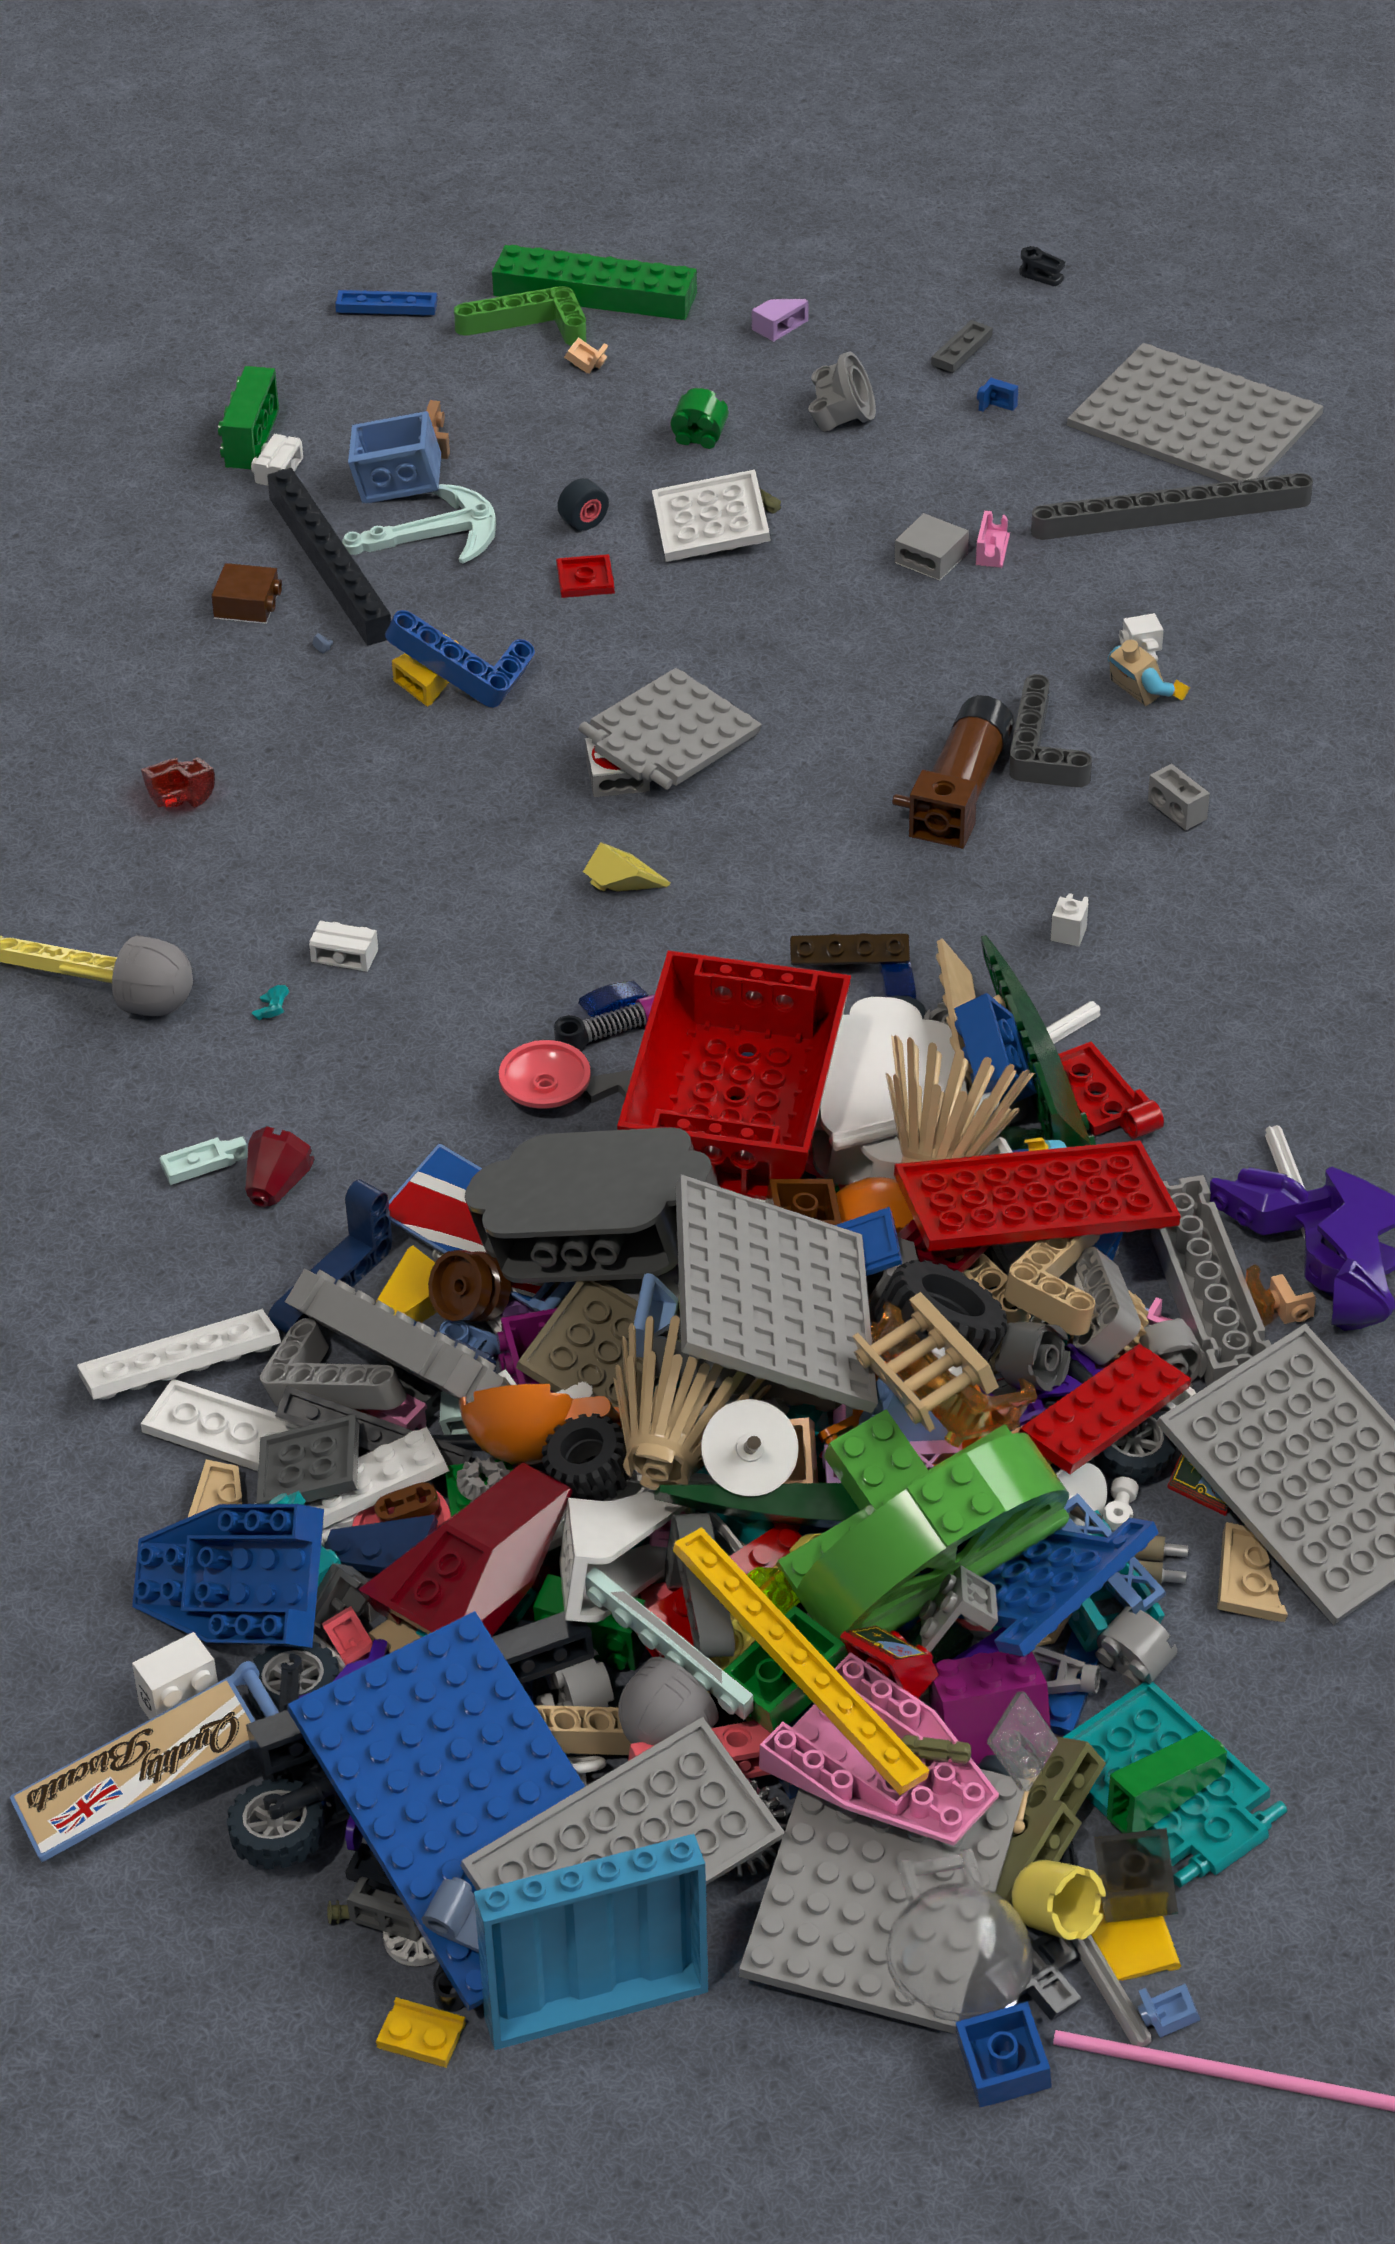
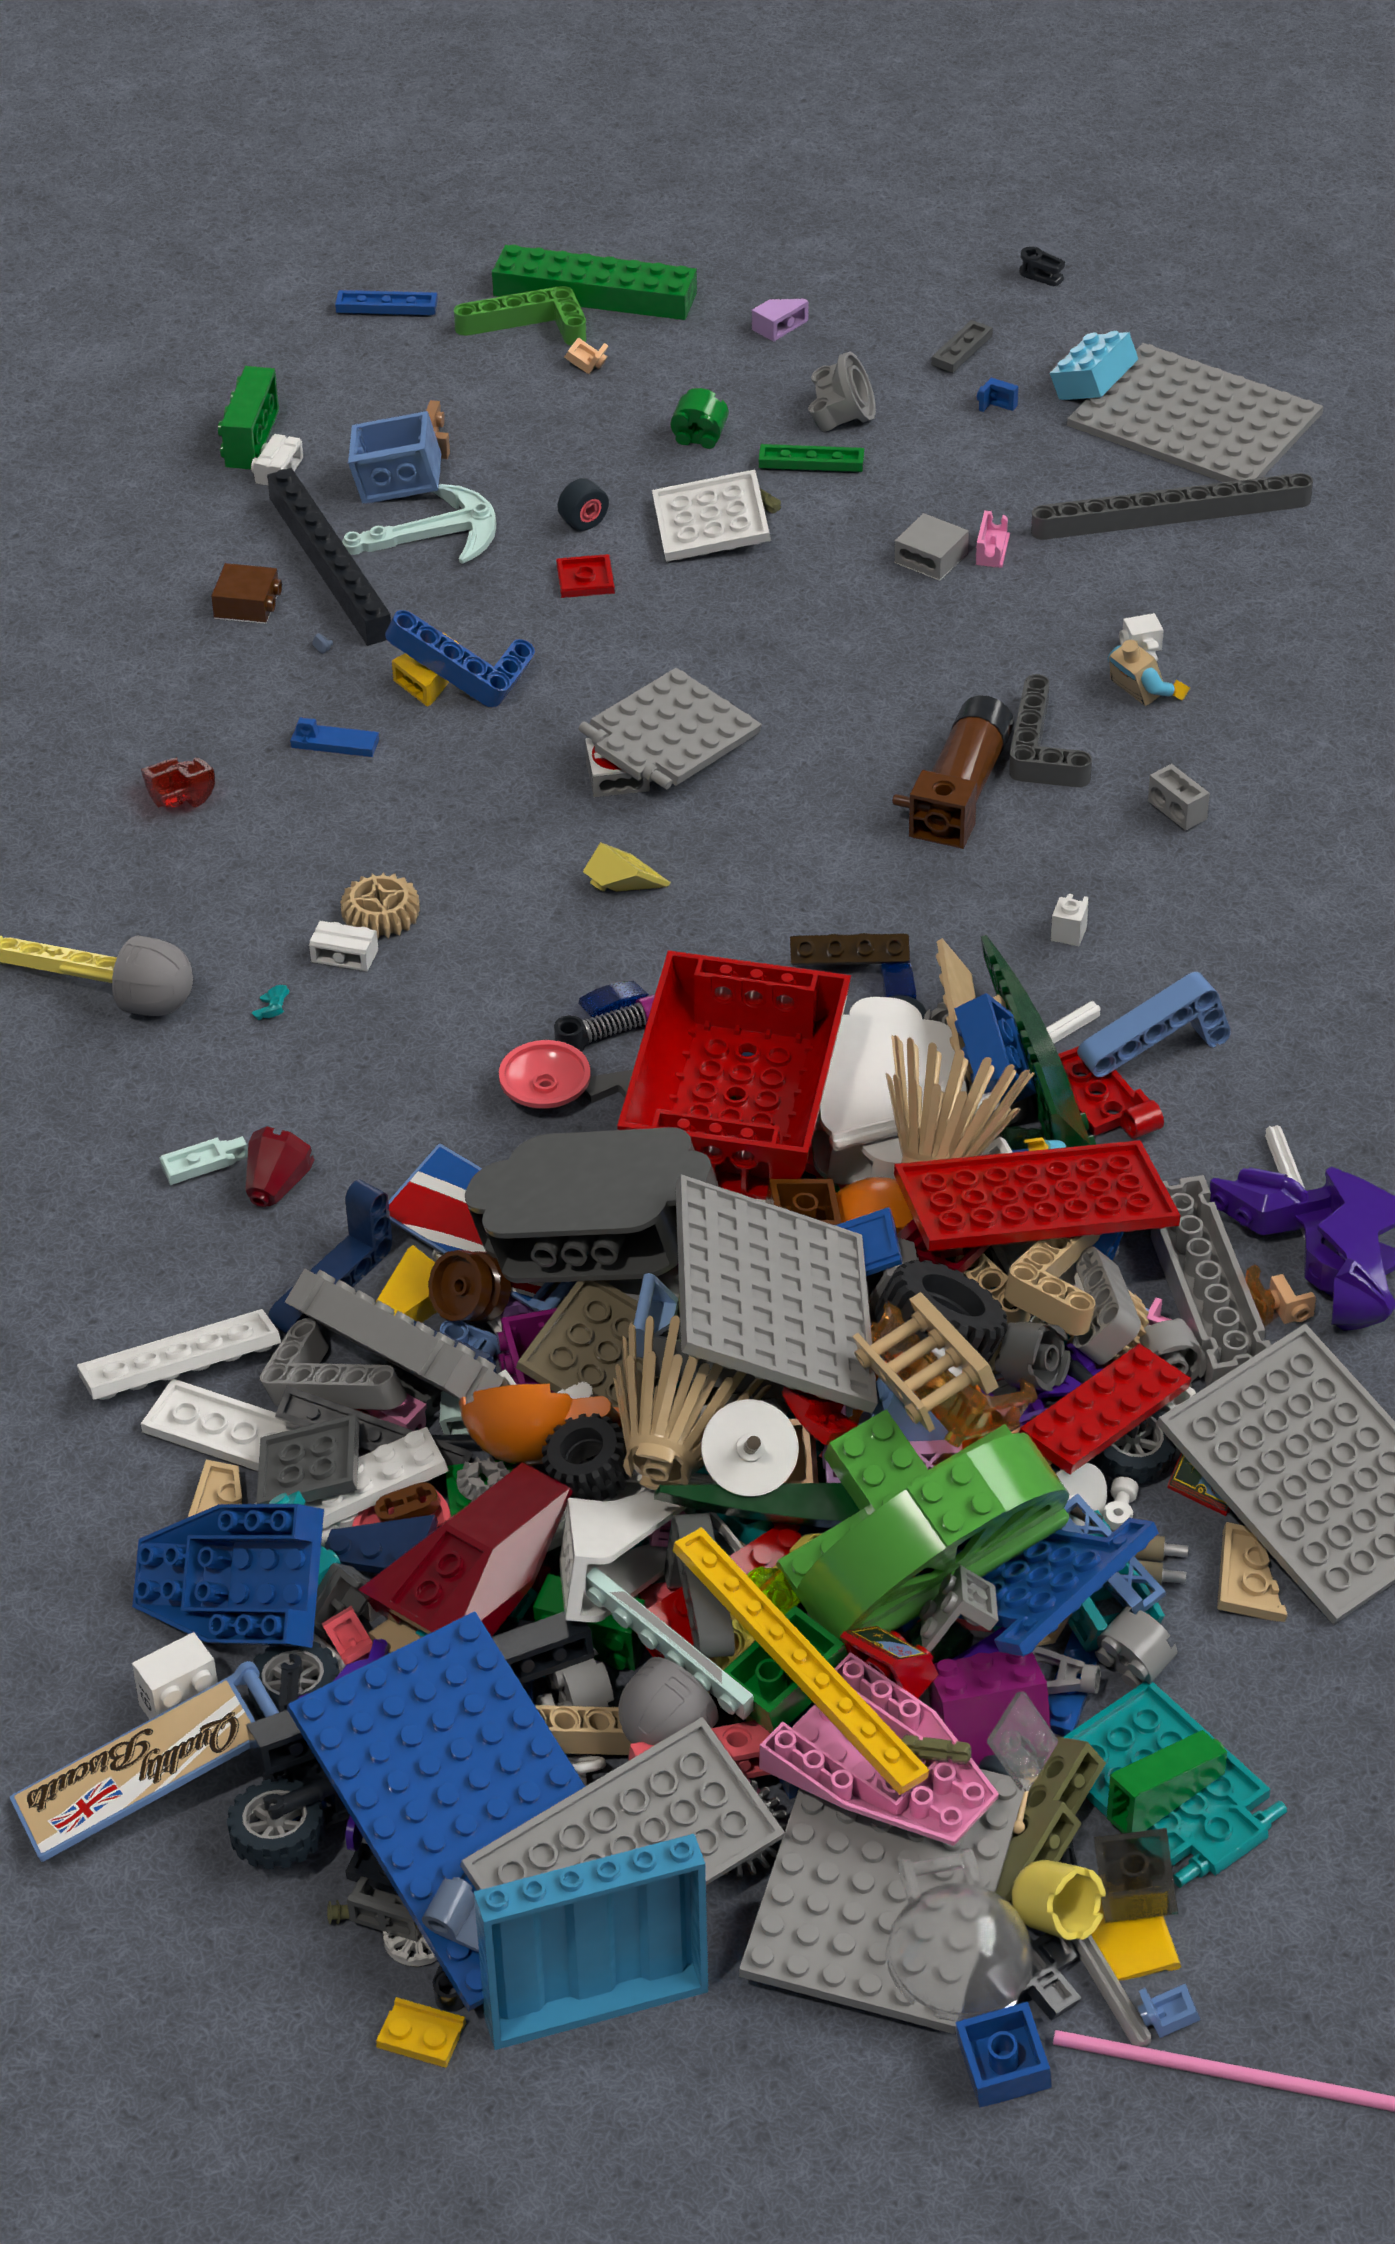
(333, 739): none -> blue hinge
(381, 904): none -> tan gear
(811, 457): none -> green plate
(818, 1415): none -> red slope
(1094, 365): none -> medium azure brick
(1183, 1002): none -> medium blue beam

